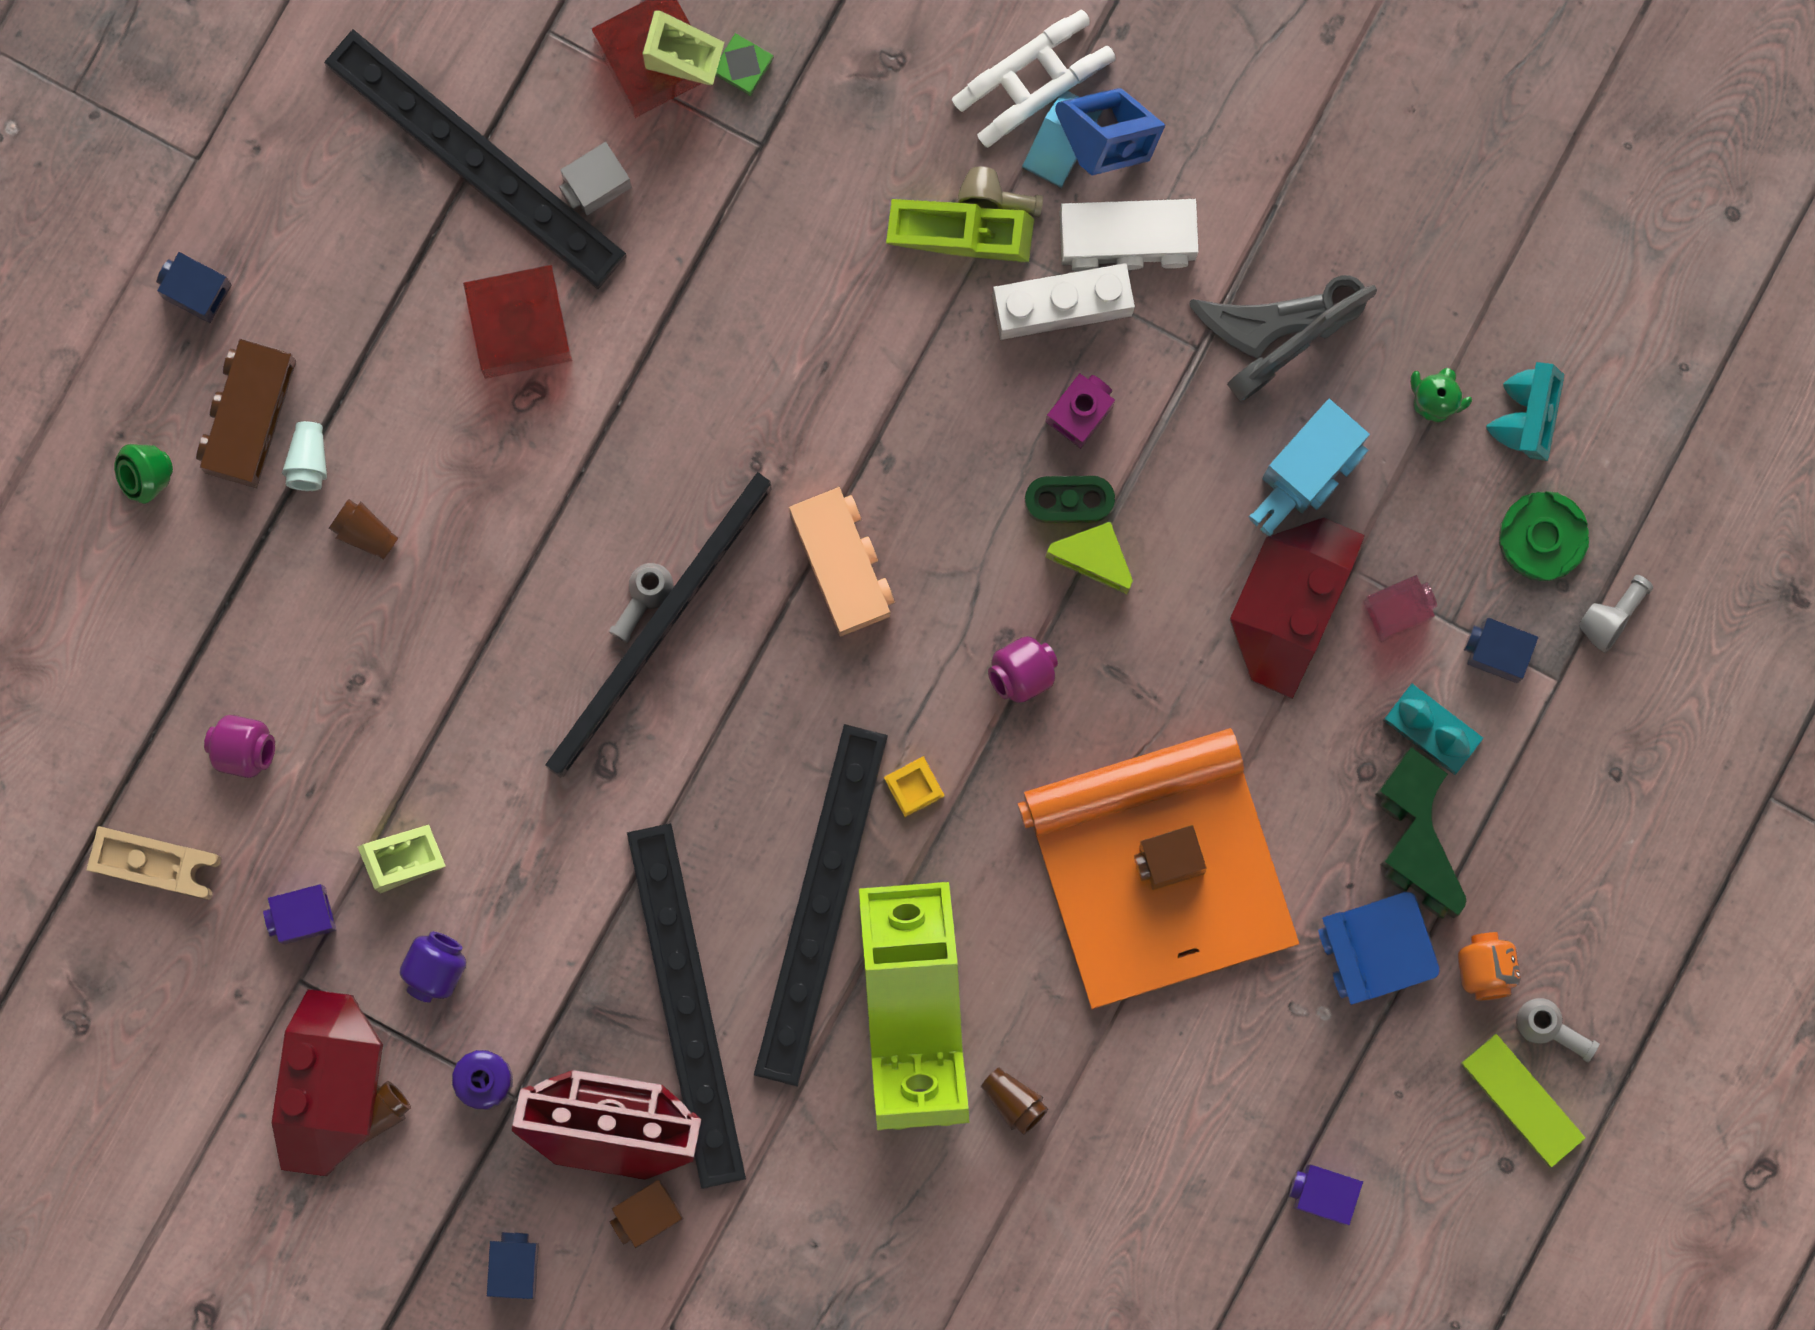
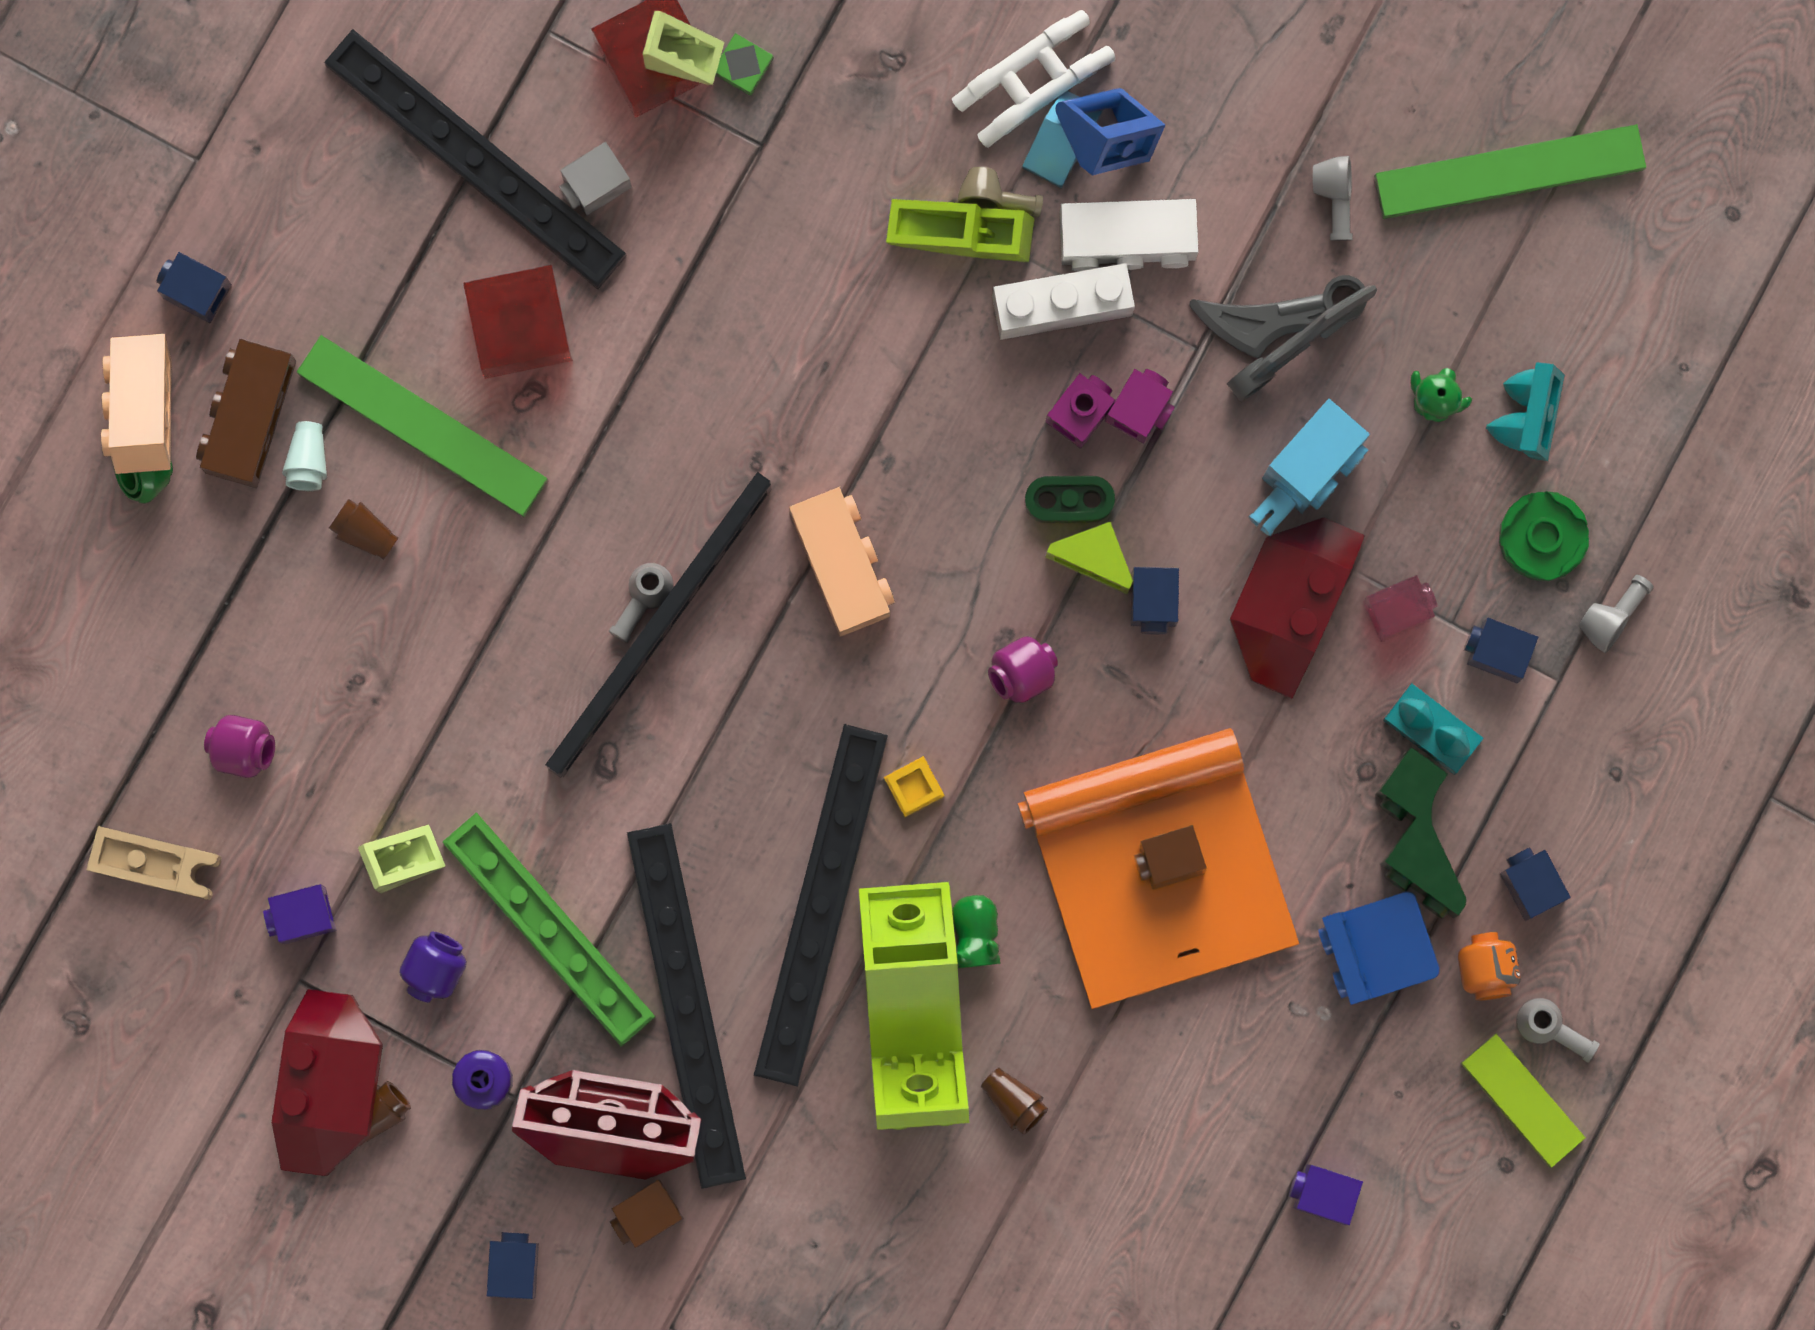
(138, 404): none -> light nougat brick
(422, 426): none -> bright green tile
(549, 929): none -> bright green tile
(976, 930): none -> green animal
(1141, 405): none -> magenta brick
(1154, 599): none -> dark blue brick
(1334, 181): none -> light grey bar
(1510, 171): none -> bright green tile
(1534, 883): none -> dark blue brick

